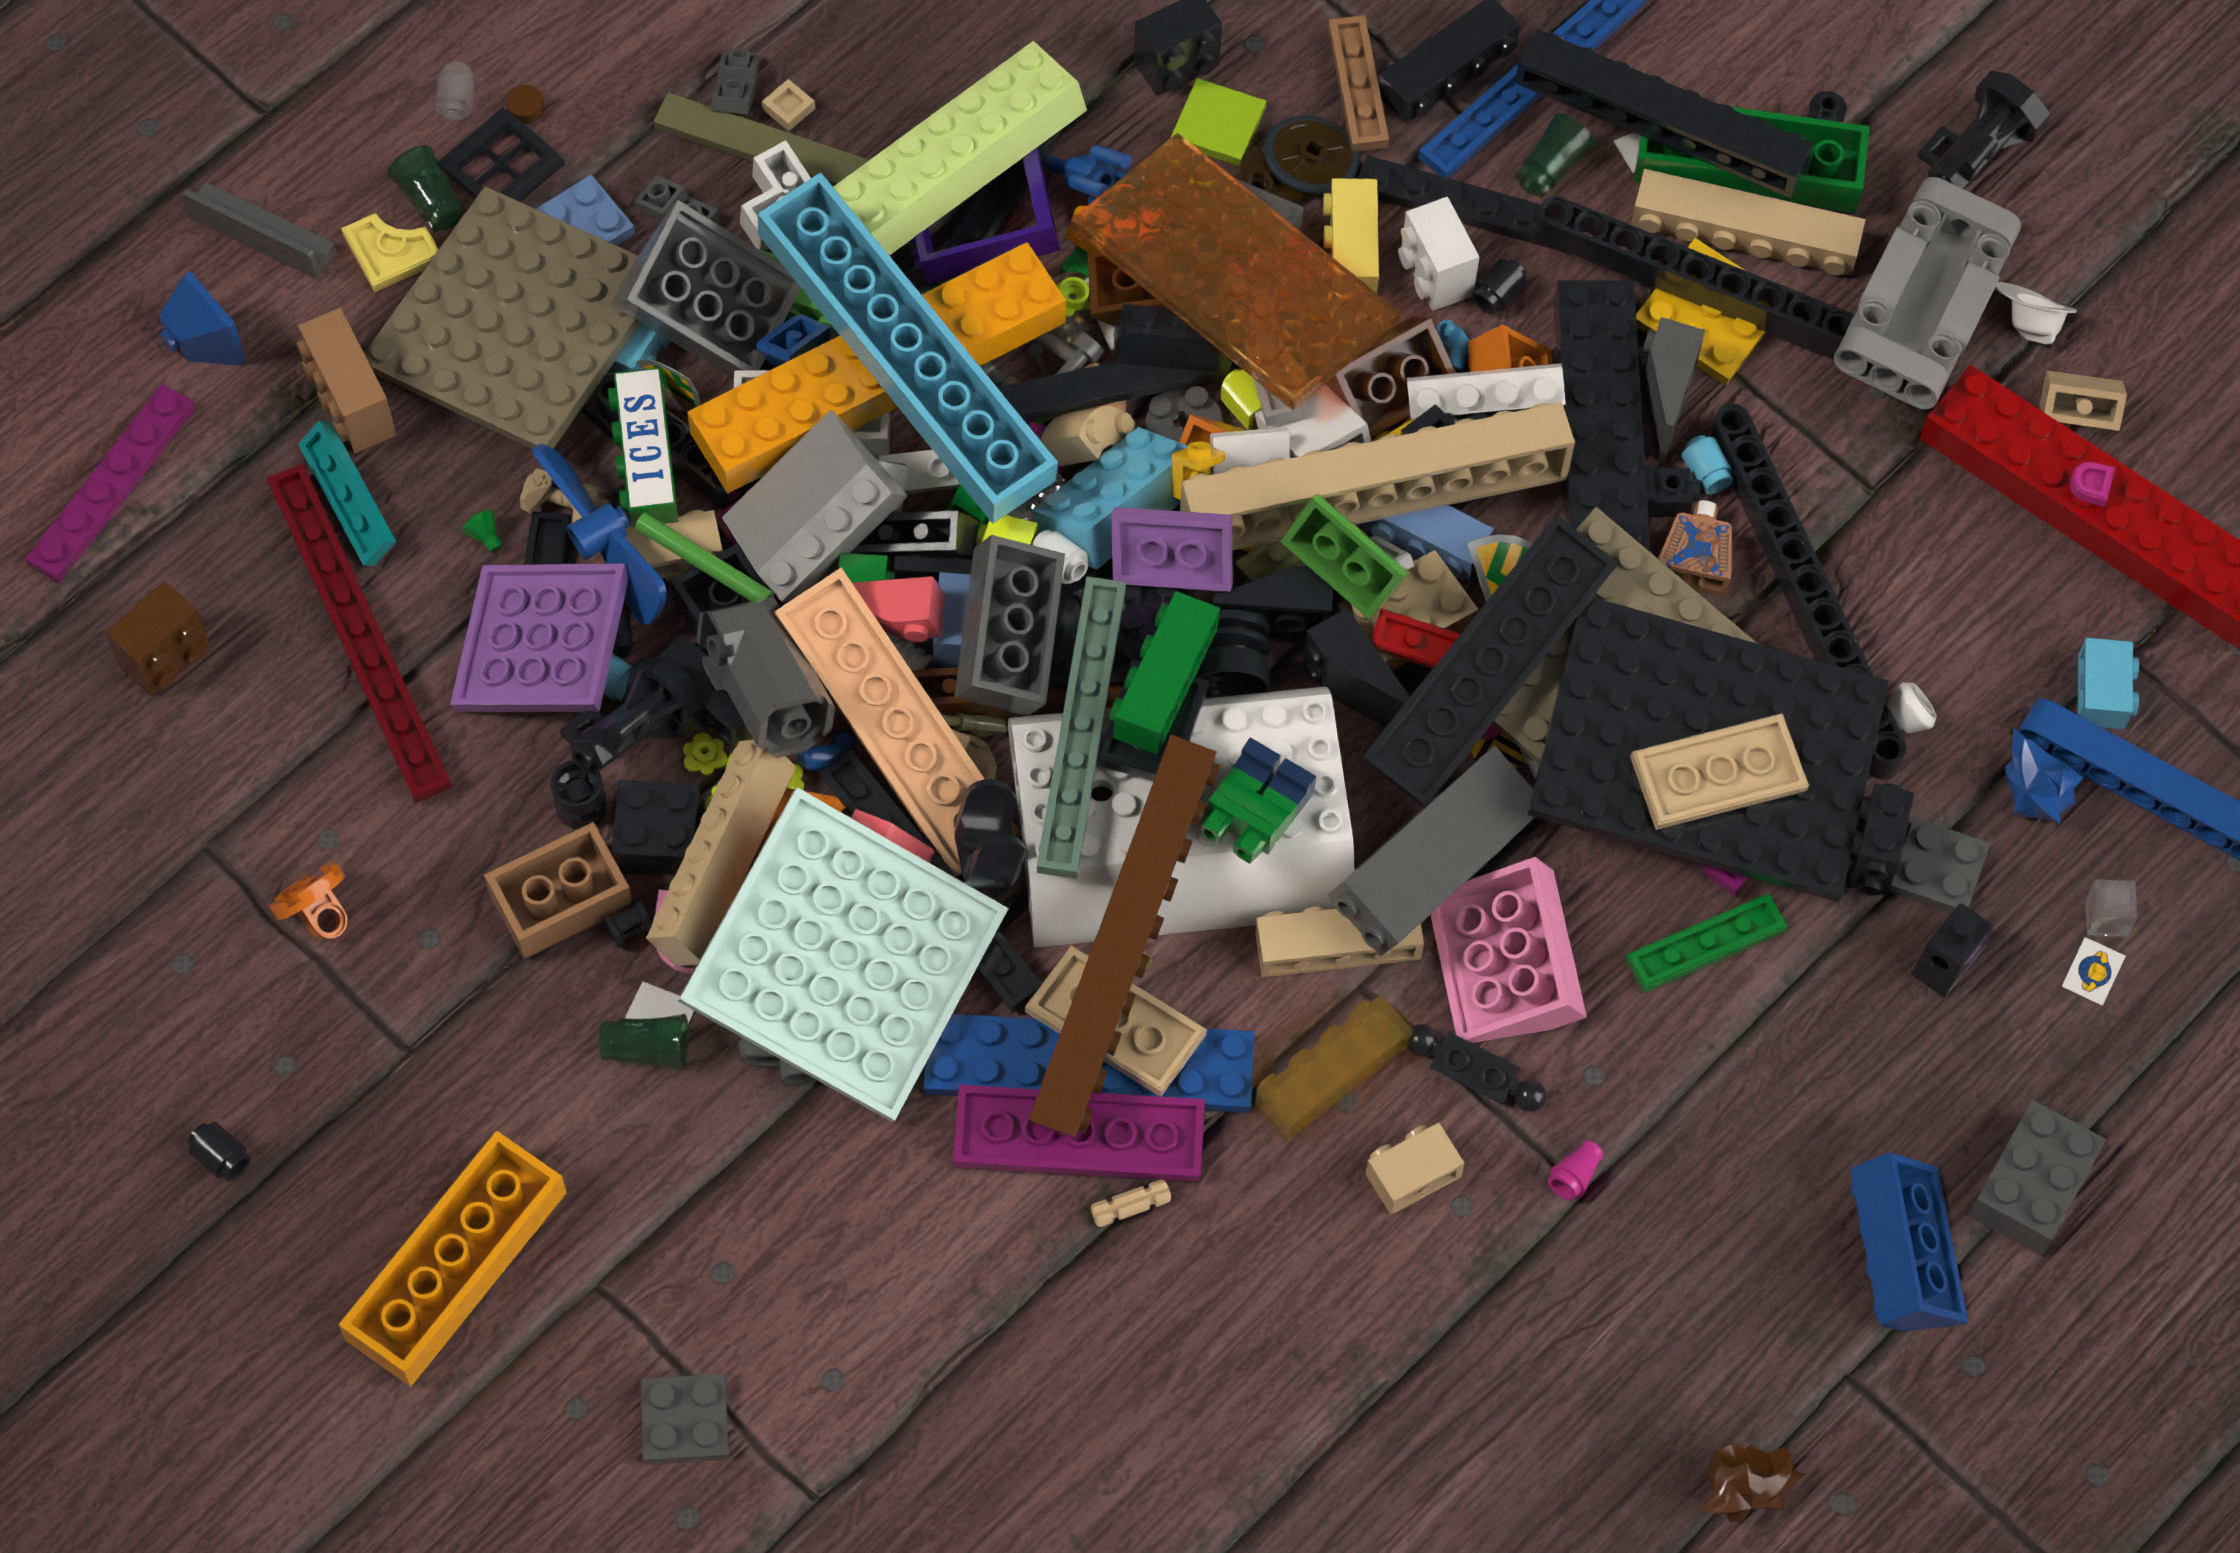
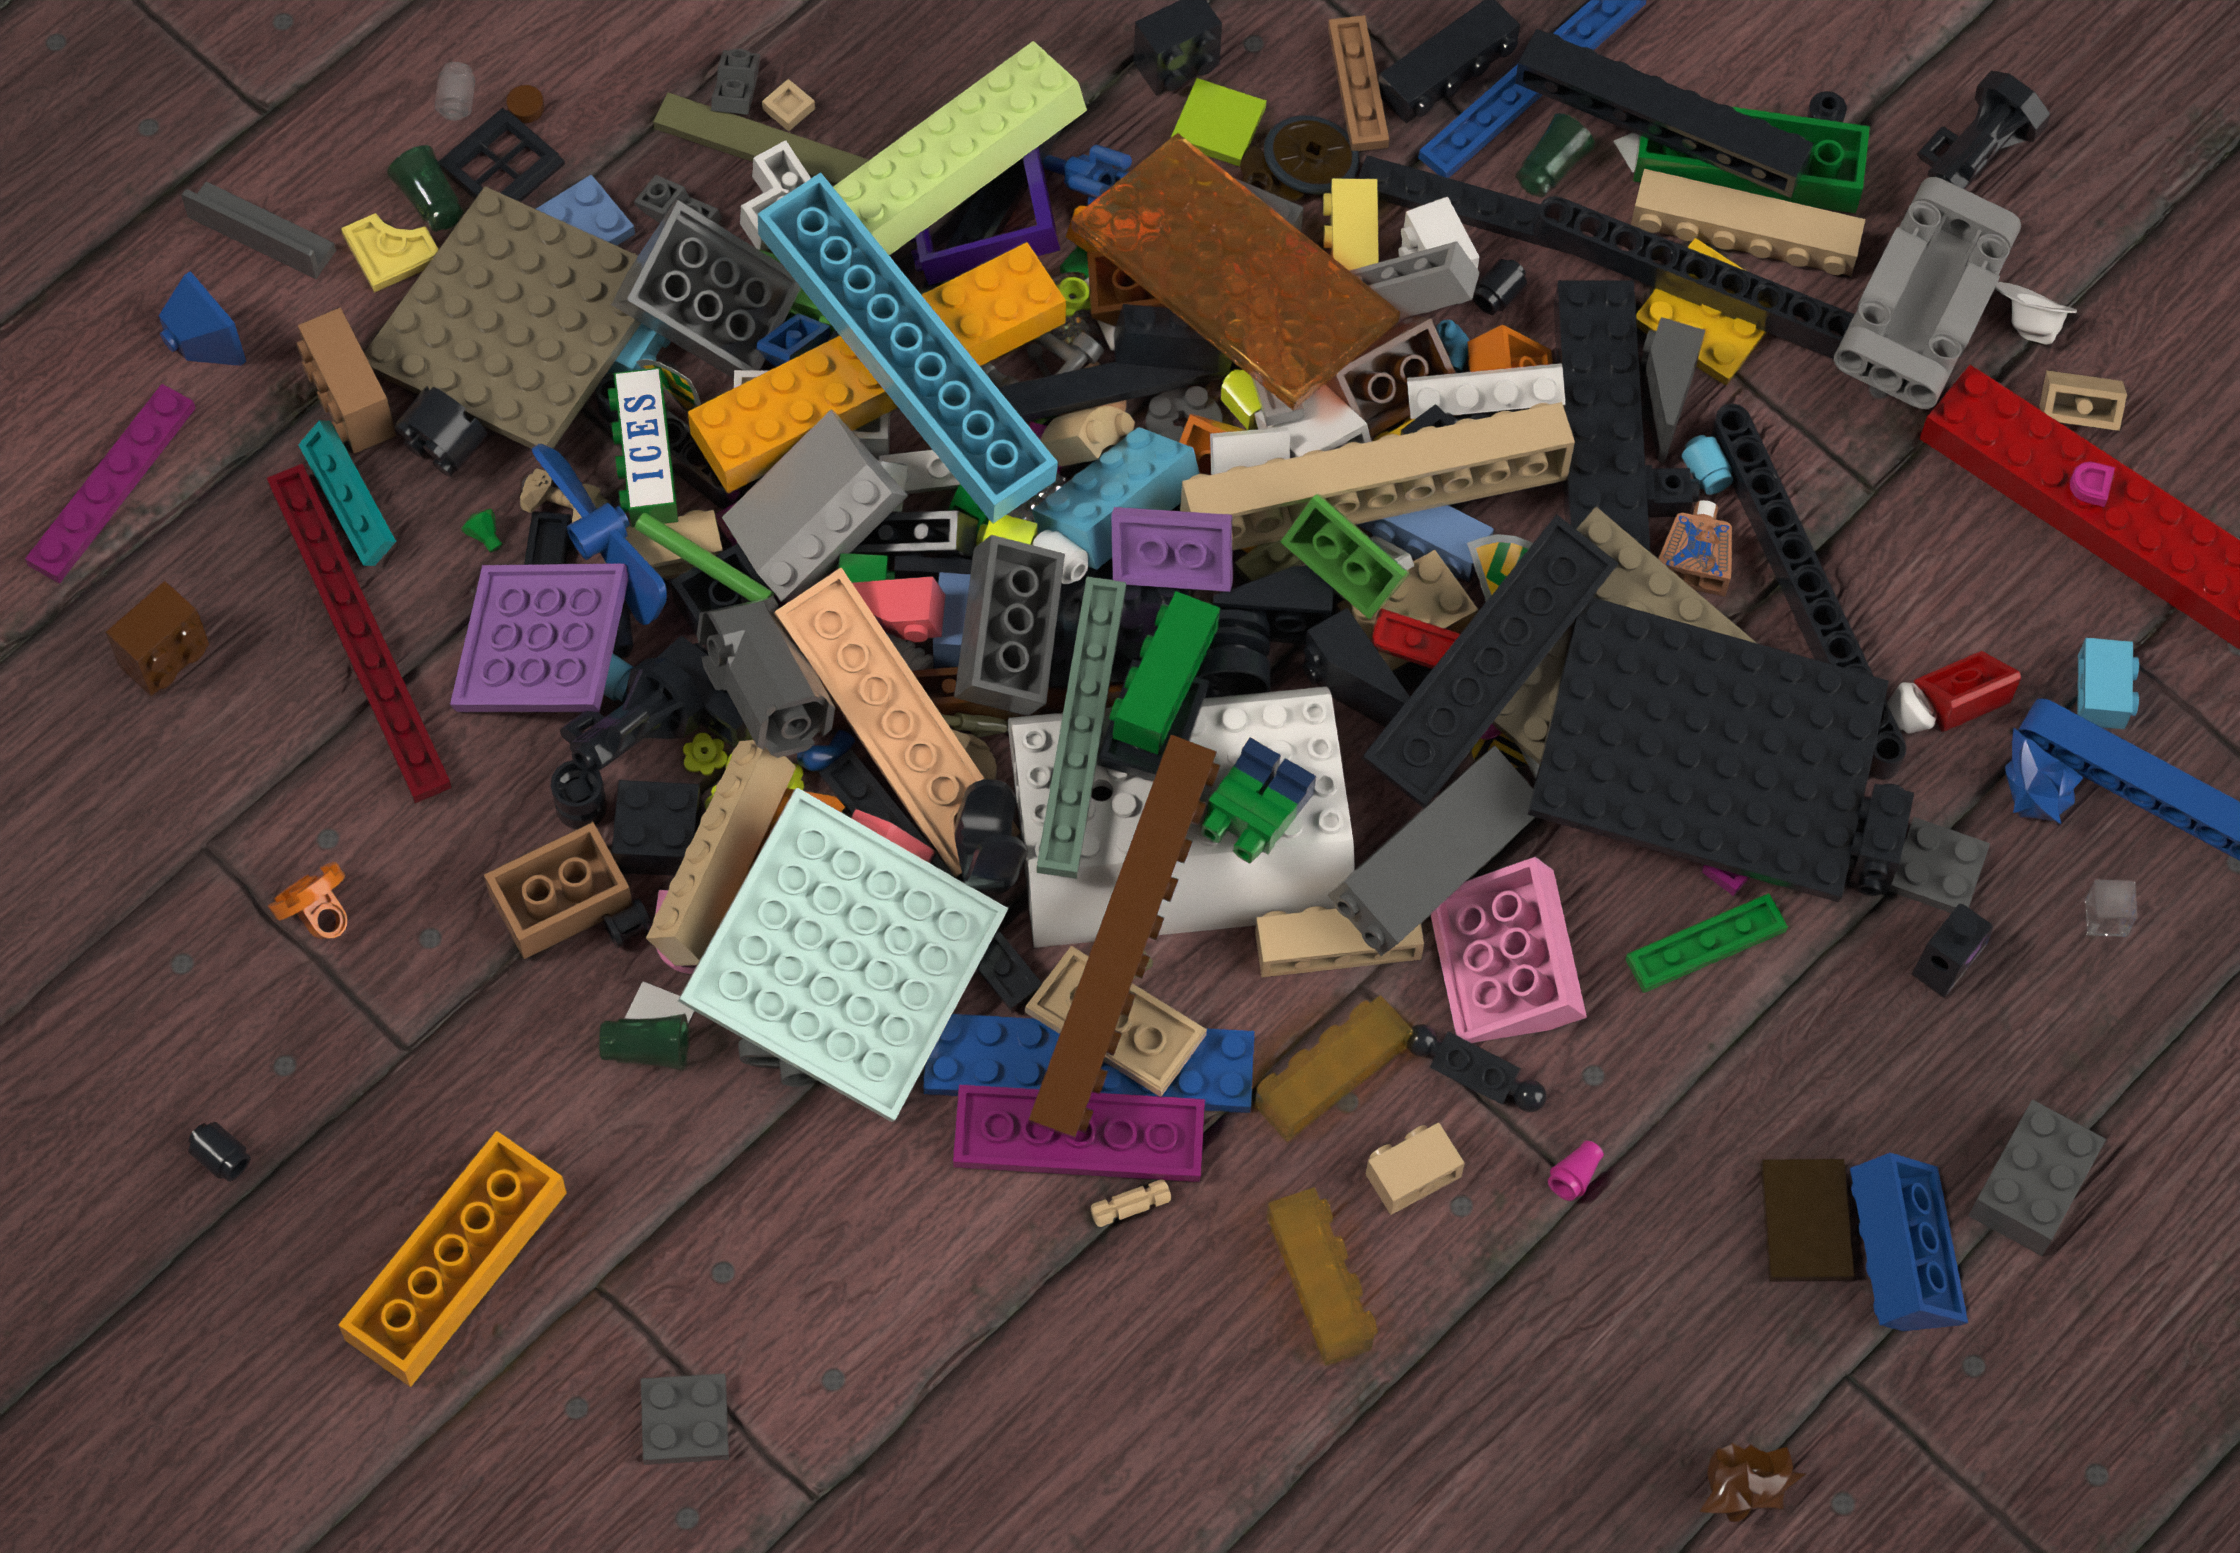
(440, 429): none -> black brick
(1191, 461): yellow bracket -> none
(1320, 1276): none -> clear yellow brick
(1423, 279): none -> light grey brick
(1719, 771): tan tile -> none
(1806, 1220): none -> dark brown tile
(1969, 688): none -> red slope
(2093, 971): white sticker -> none

